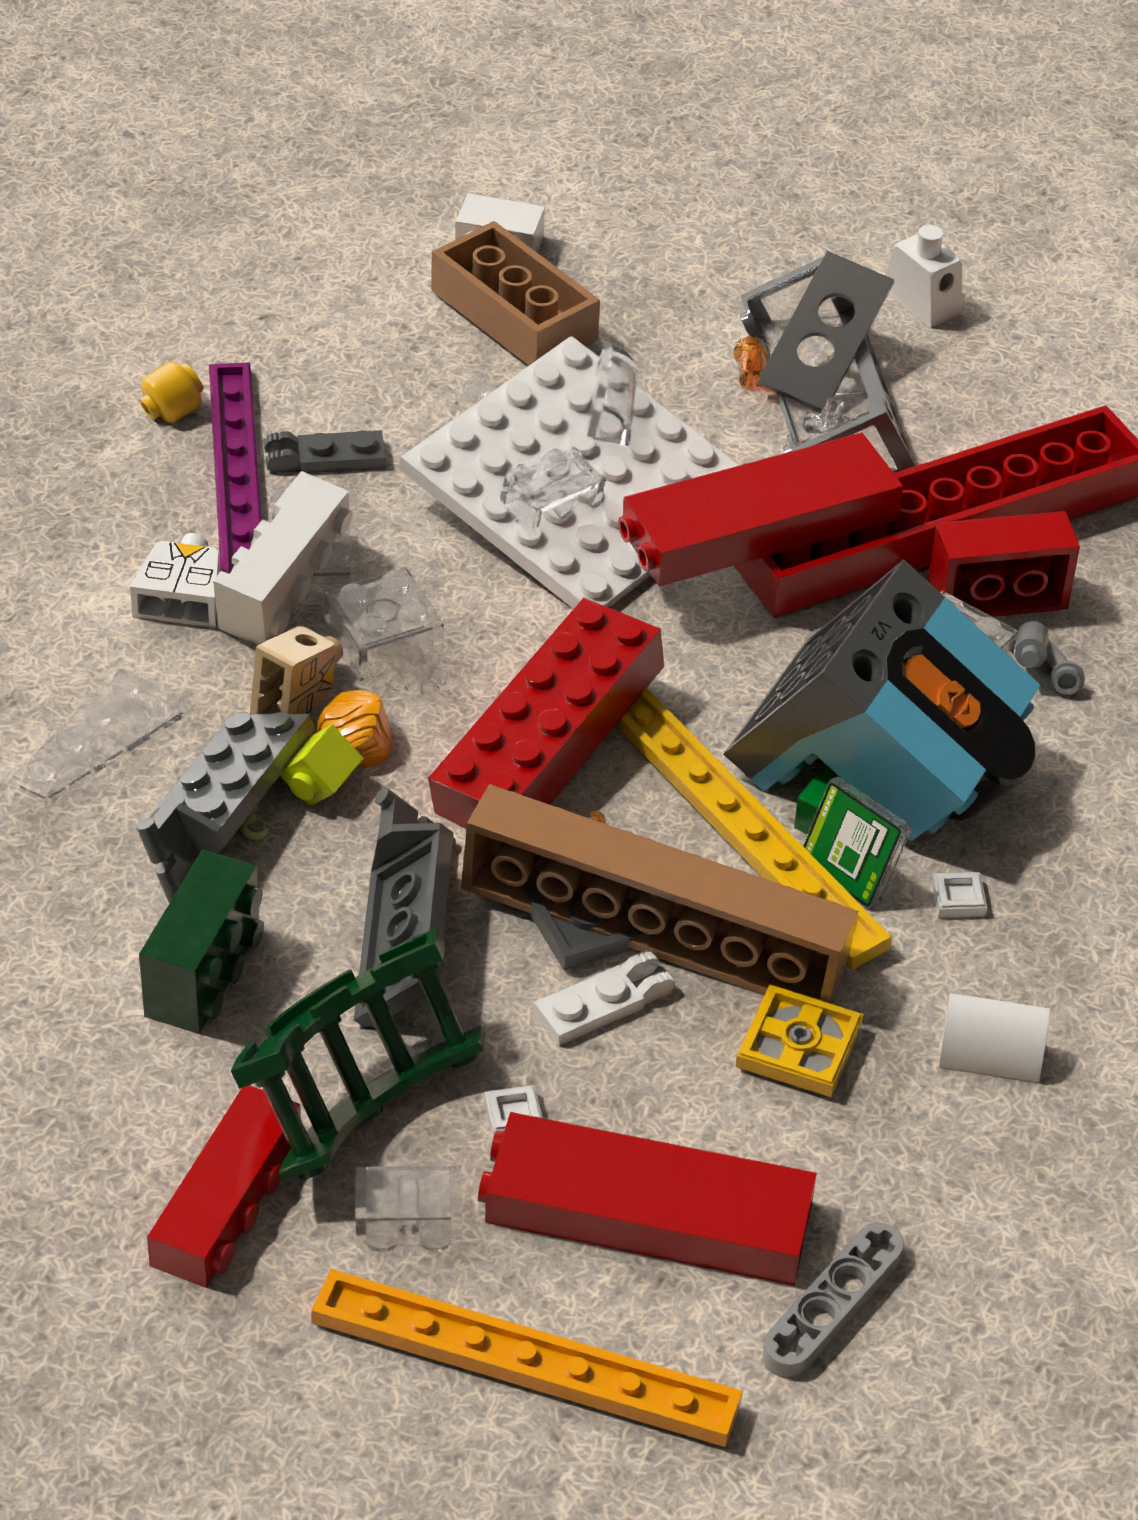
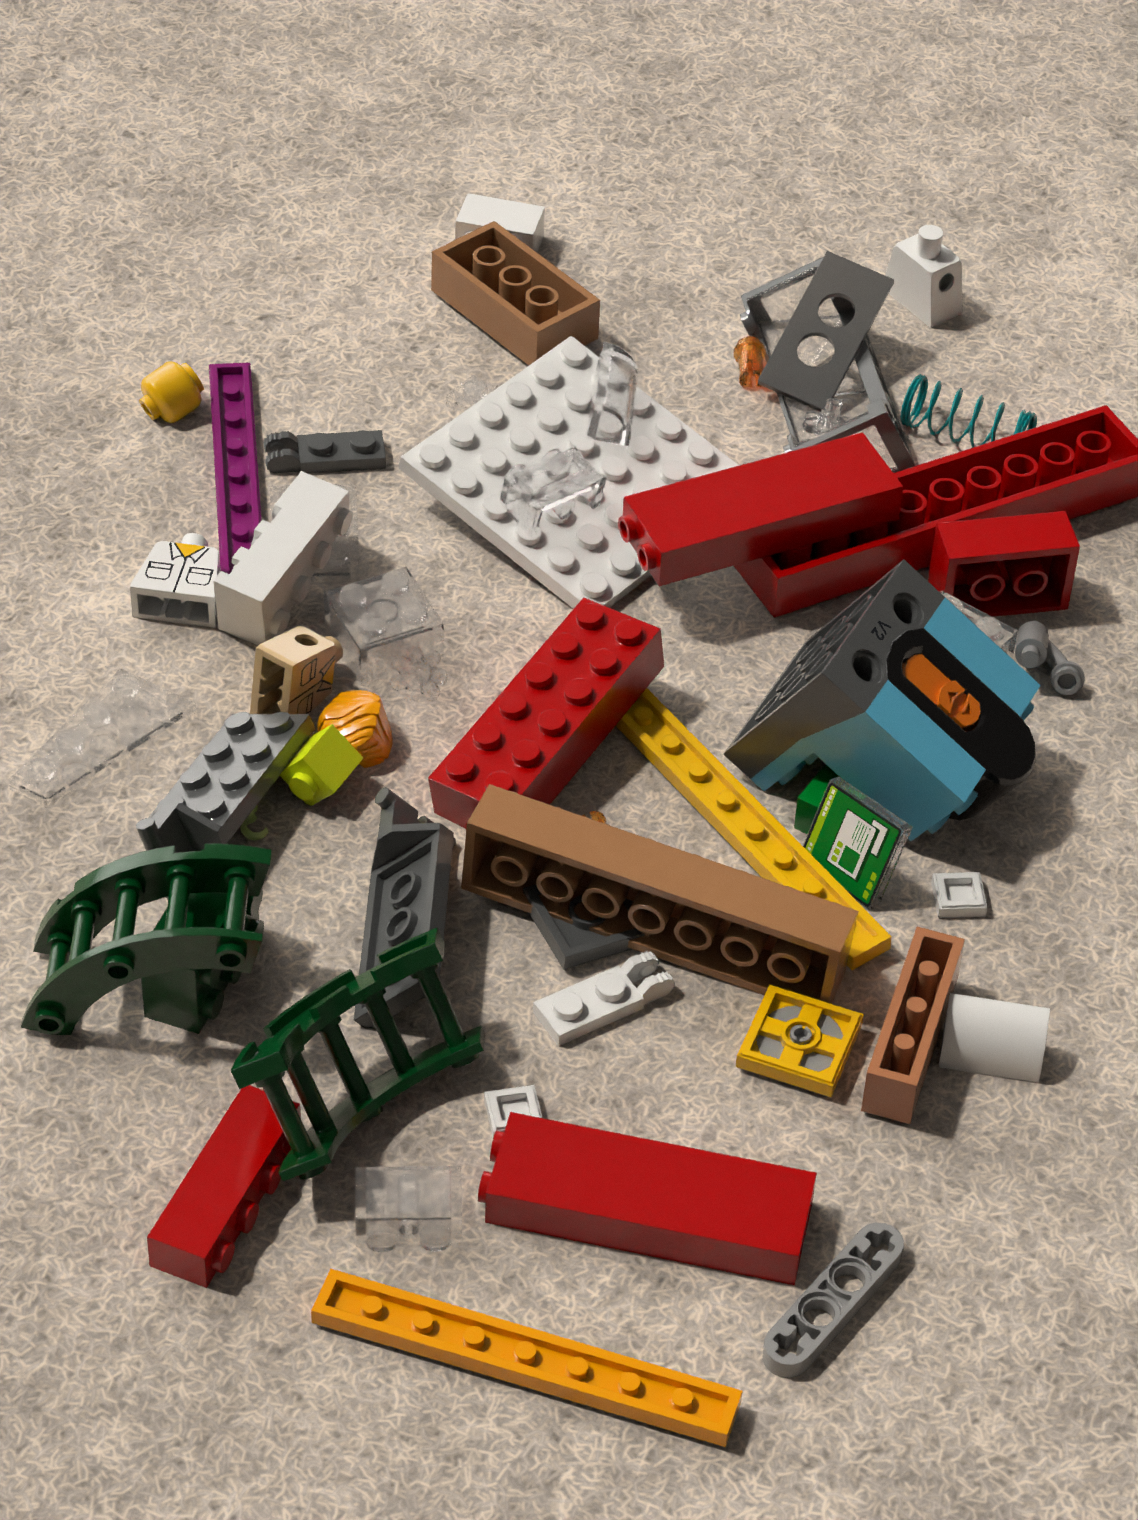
(114, 891): none -> dark green fence
(912, 1025): none -> nougat brick
(1024, 419): none -> teal piece

